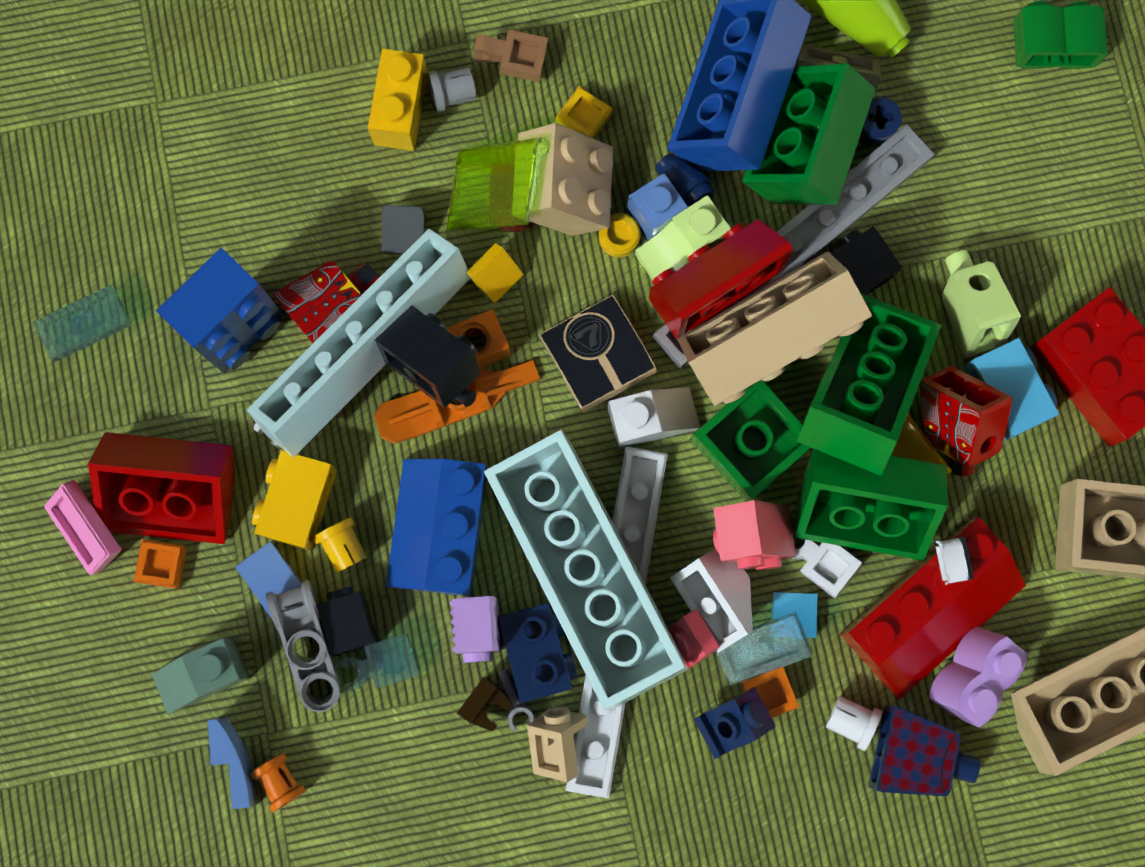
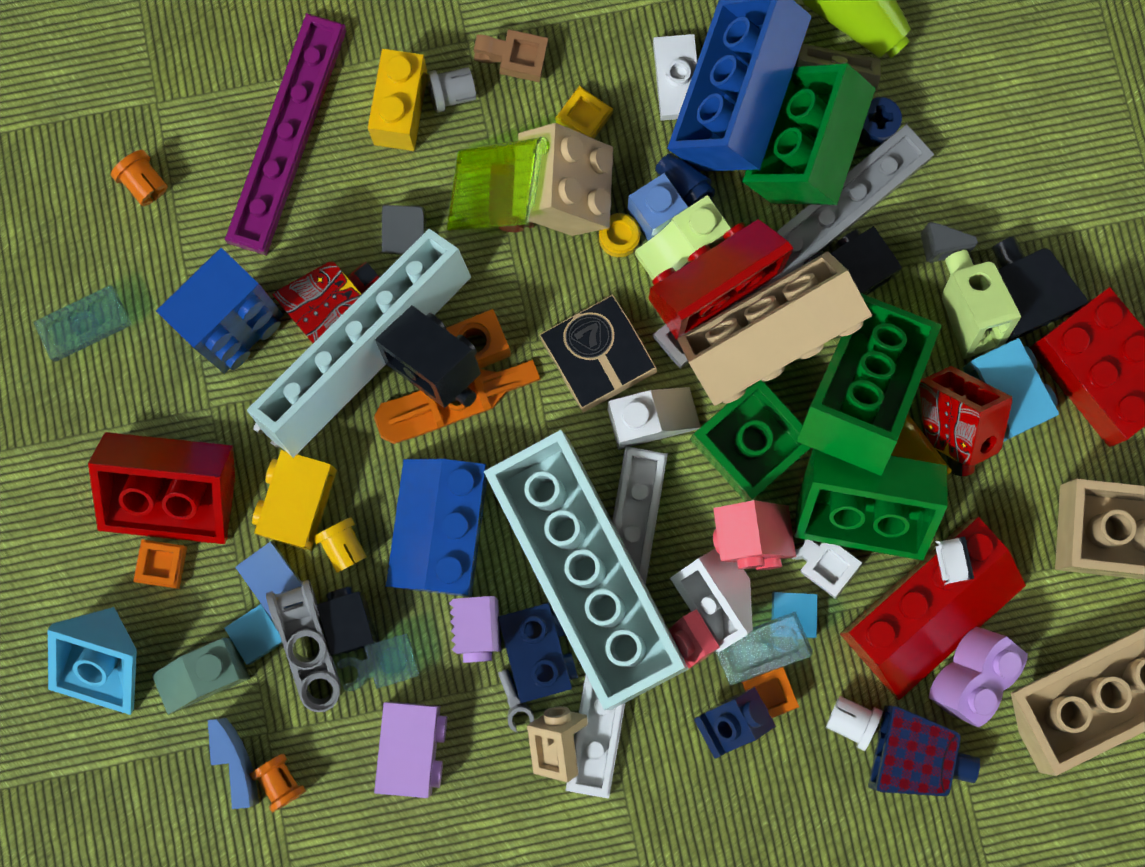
(82, 527): bright pink tile -> none
(93, 660): none -> medium azure slope
(139, 177): none -> orange bush
(254, 634): none -> medium azure tile
(286, 134): none -> magenta tile
(409, 749): none -> lavender brick
(474, 707): dark brown tile -> none
(495, 273): yellow tile -> none
(674, 67): none -> white plate
(943, 241): none -> dark grey slope
(1037, 286): none -> black torso
(1060, 36): green brick -> none

